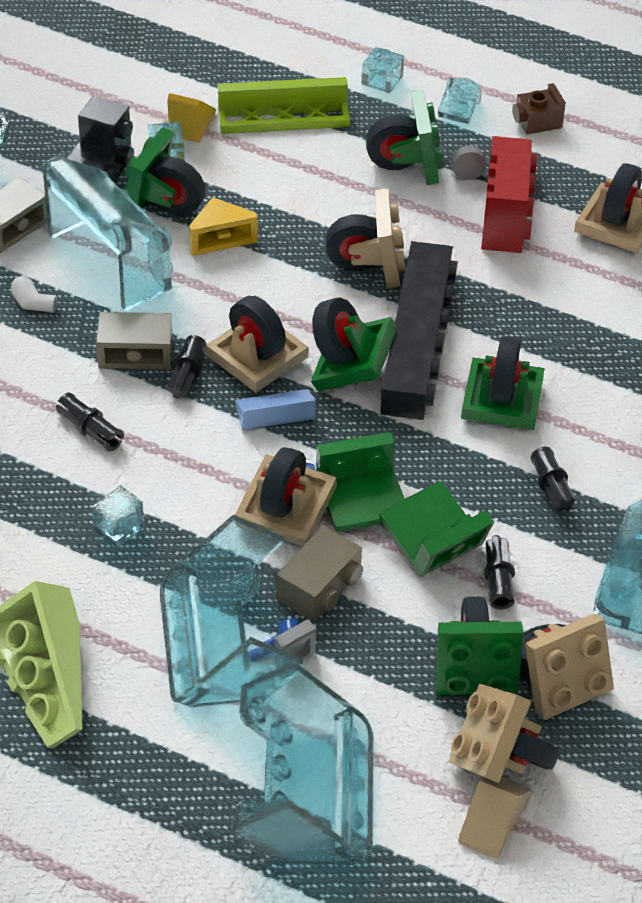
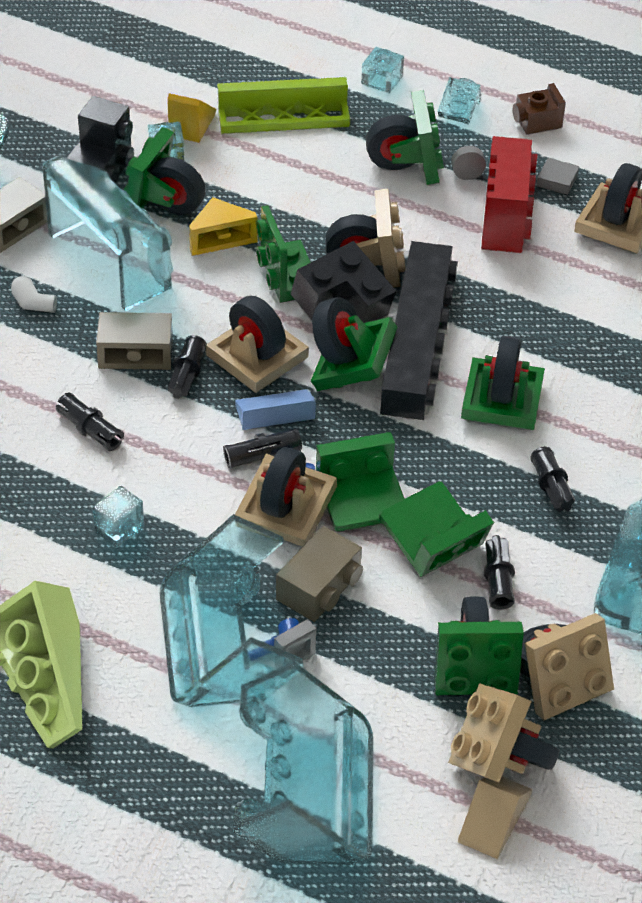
(238, 453): none -> black pin
(278, 257): none -> green bracket
(345, 275): none -> black brick
(558, 176): none -> light grey tile

